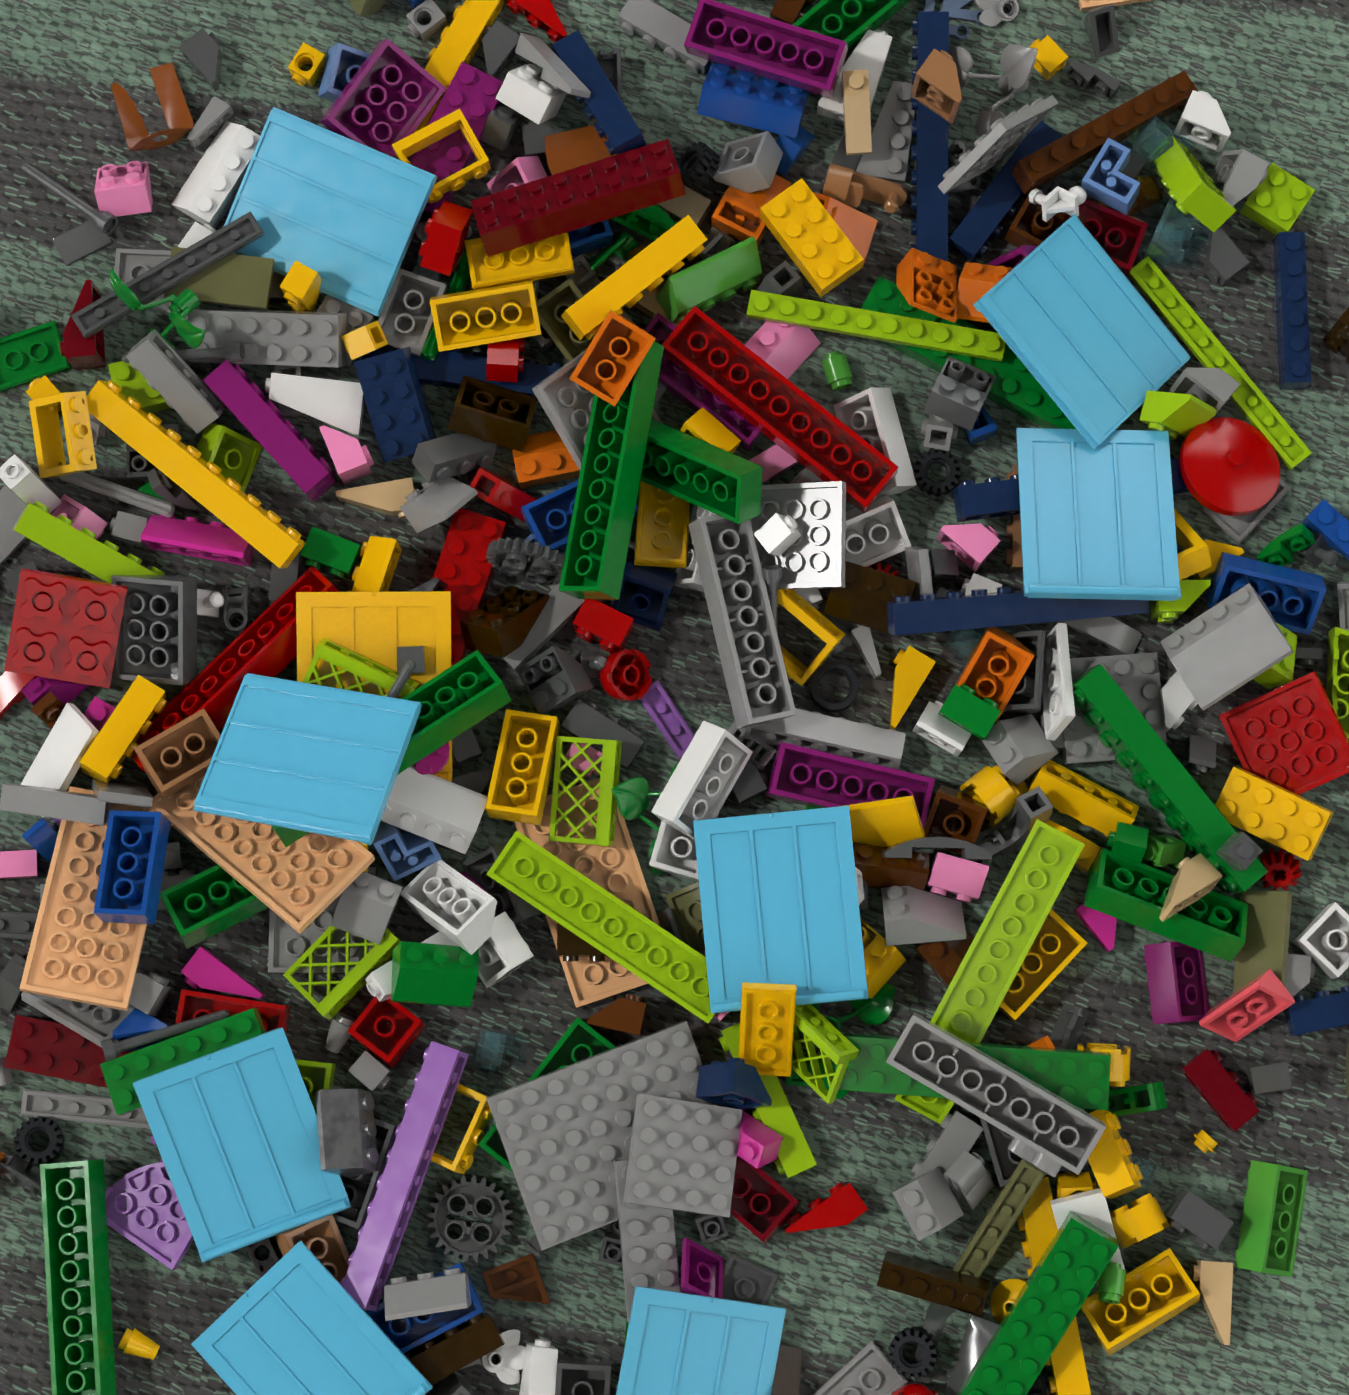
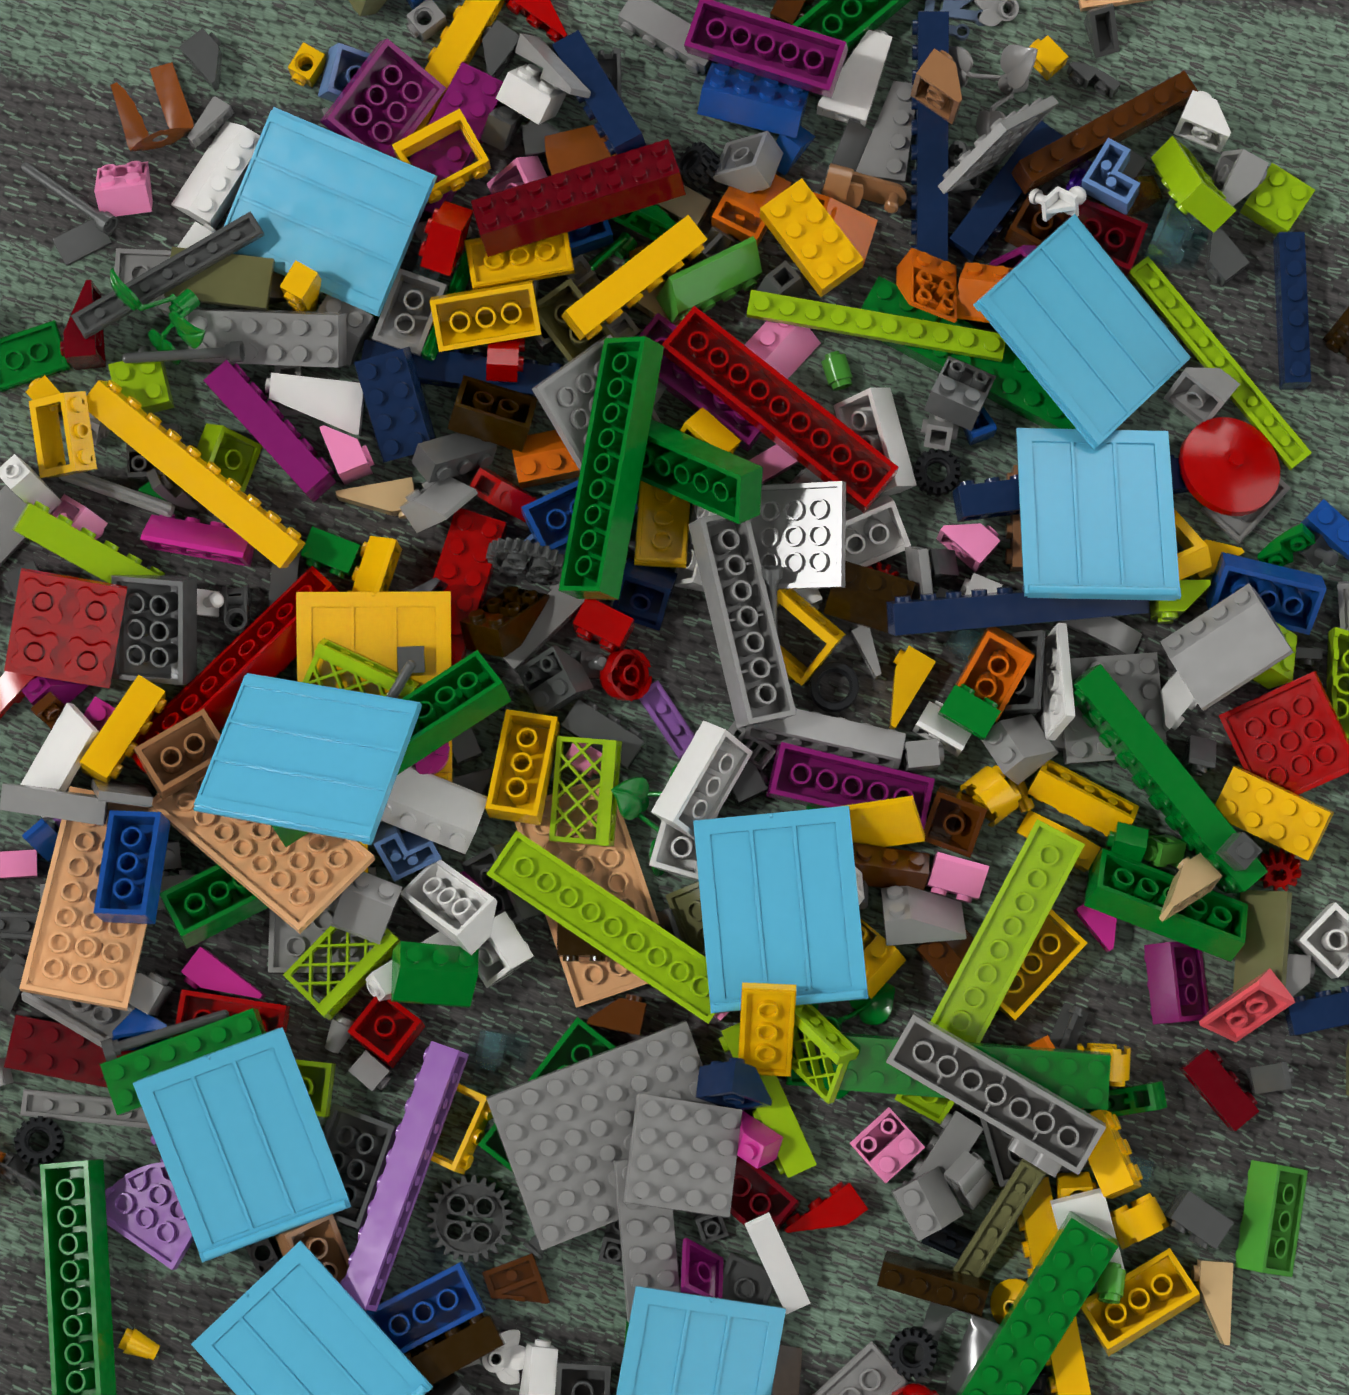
(128, 528): light grey brick -> none
(175, 381): light grey brick -> none
(346, 1132): flat silver slope -> none
(364, 340): yellow brick -> none
(426, 1294): light grey slope -> none
(612, 358): orange slope -> none
(777, 1263): none -> white slope
(778, 534): white brick -> none
(856, 112): tan slope -> none
(887, 1145): none -> bright pink slope
(904, 848): dark grey slope -> none
(922, 755): none -> light grey brick
(950, 1240): none -> black slope
(1015, 828): dark grey arch -> none
(1078, 174): none -> dark purple axle
(1152, 139): clear light blue brick -> none
(1174, 413): lime slope -> none
(1204, 1142): yellow plate -> none

